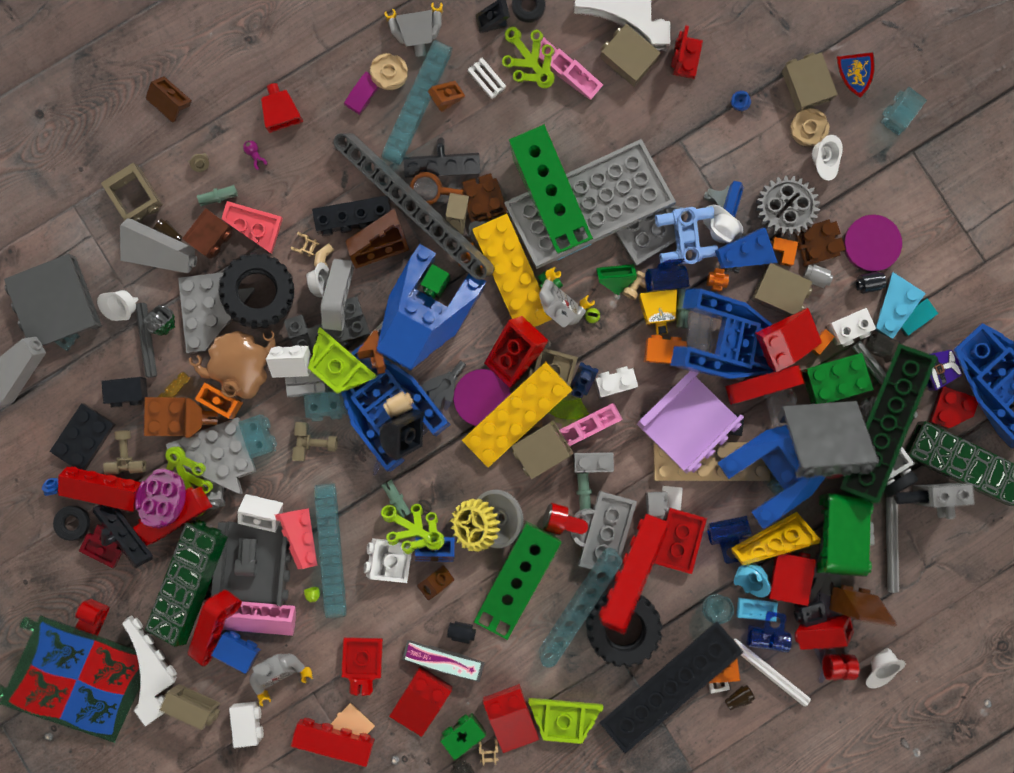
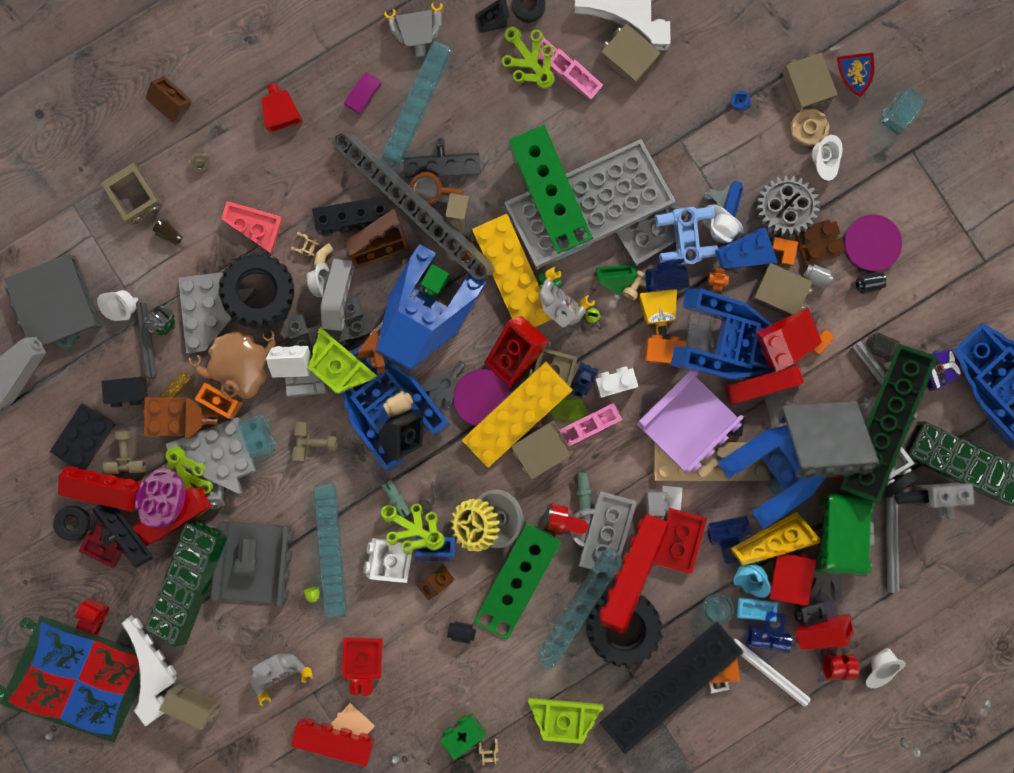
(50, 486): blue plate -> none
(152, 248): light grey slope -> none
(208, 234): copper slope -> none
(211, 624): red beam -> none
(217, 195): sand green pin -> none
(236, 651): blue brick -> none
(246, 724): white brick -> none
(252, 150): magenta arm -> none
(259, 513): white brick -> none
(263, 619): bright pink brick -> none
(300, 536): coral wing -> none
(324, 405): clear light blue brick -> none
(388, 71): tan tile -> none
(421, 701): red slope -> none
(443, 661): slope -> none
(446, 95): dark orange slope -> none
(477, 66): white tile -> none
(484, 198): reddish brown plate -> none
(510, 718): red slope -> none
(593, 462): light grey brick -> none
(682, 314): sand green pin -> none
(686, 55): red bracket -> none
(740, 697): dark brown cone -> none
(837, 379): green brick -> none
(850, 327): white brick -> none
(860, 605): reddish brown slope -> none
(898, 304): medium azure wing -> none
(921, 314): teal tile -> none
(952, 408): red plate -> none

